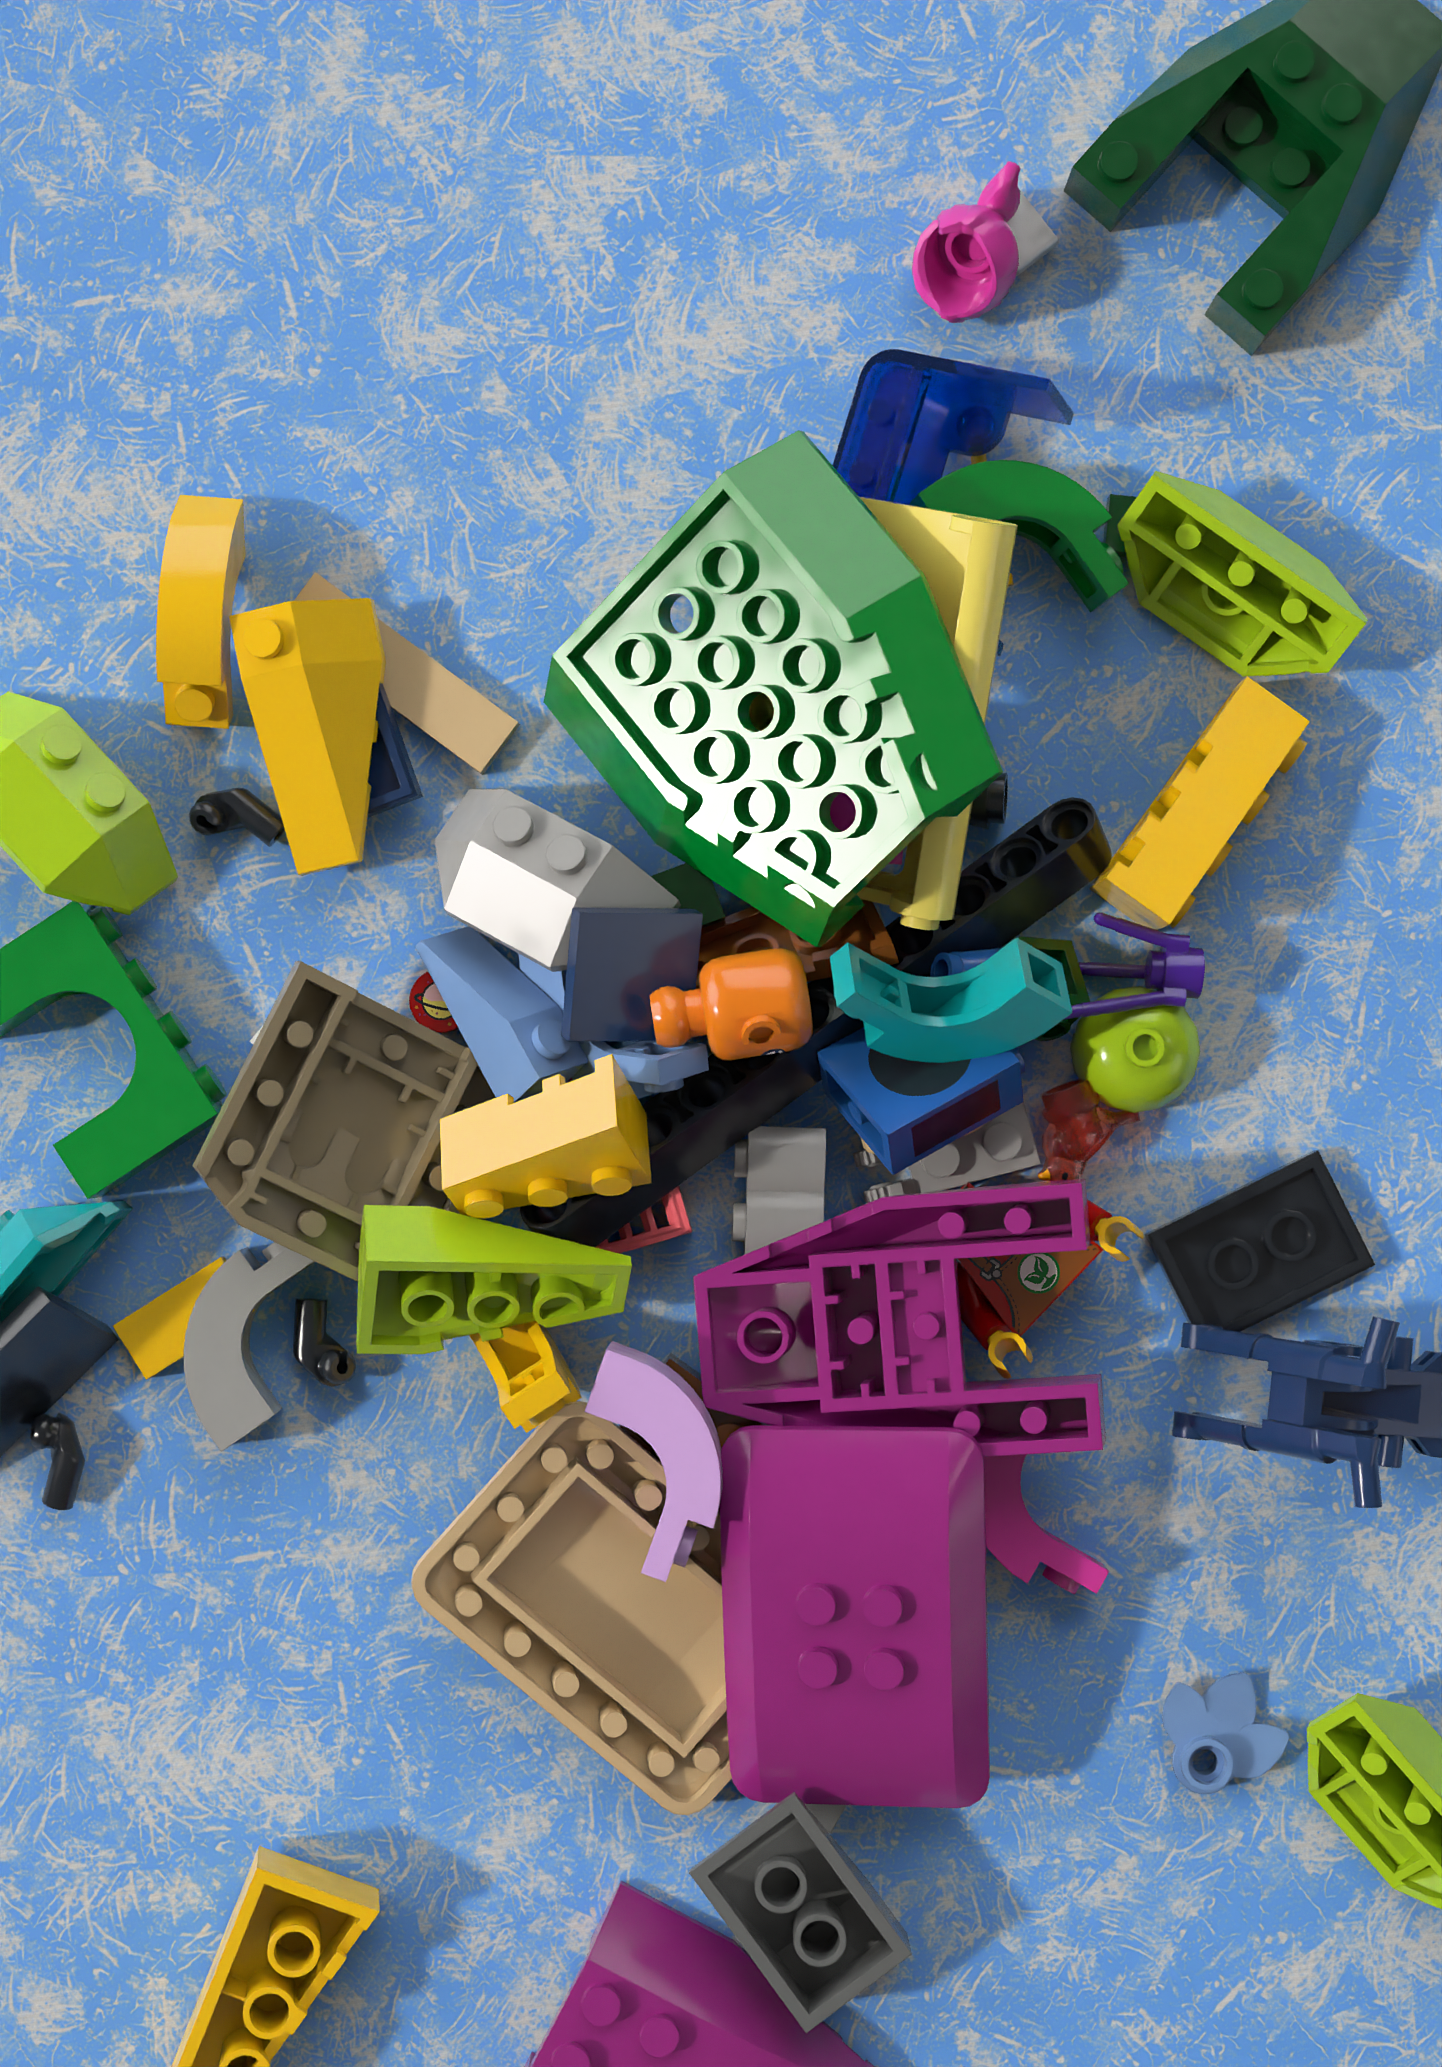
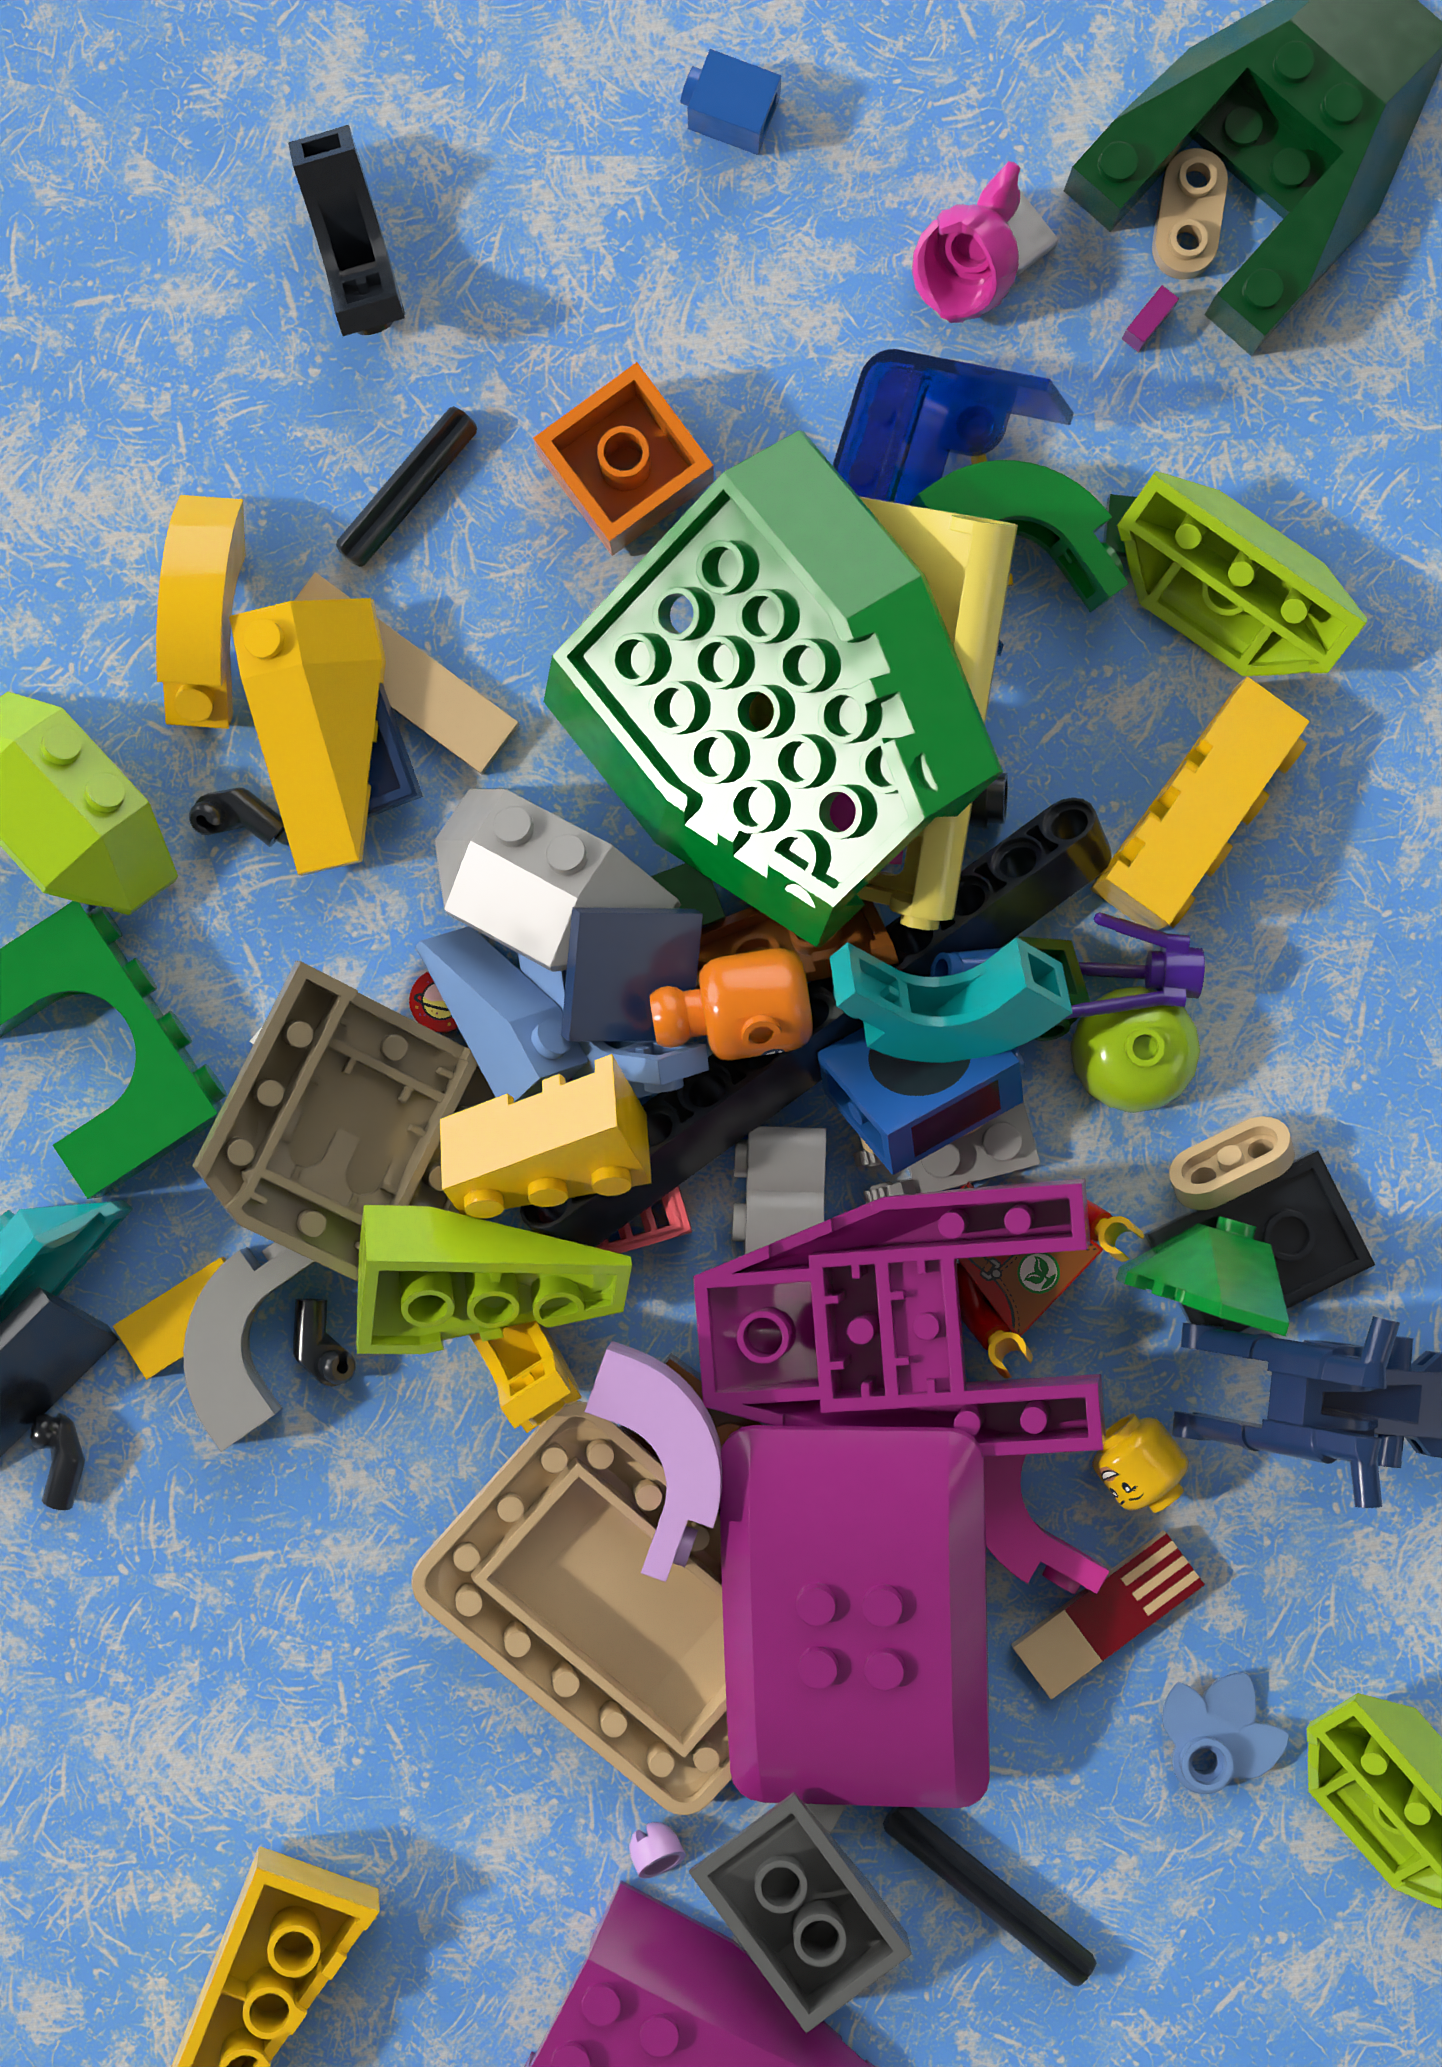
(347, 232): none -> black arch
(406, 486): none -> black axle
(624, 459): none -> orange brick
(657, 1851): none -> lavender hinge
(731, 101): none -> blue brick
(990, 1894): none -> black axle
(1075, 1129): clear red animal -> none
(1099, 1624): none -> tile
(1141, 1464): none -> yellow head
(1150, 318): none -> magenta piece
(1189, 211): none -> tan plate
(1215, 1273): none -> green wedge
(1232, 1163): none -> tan plate

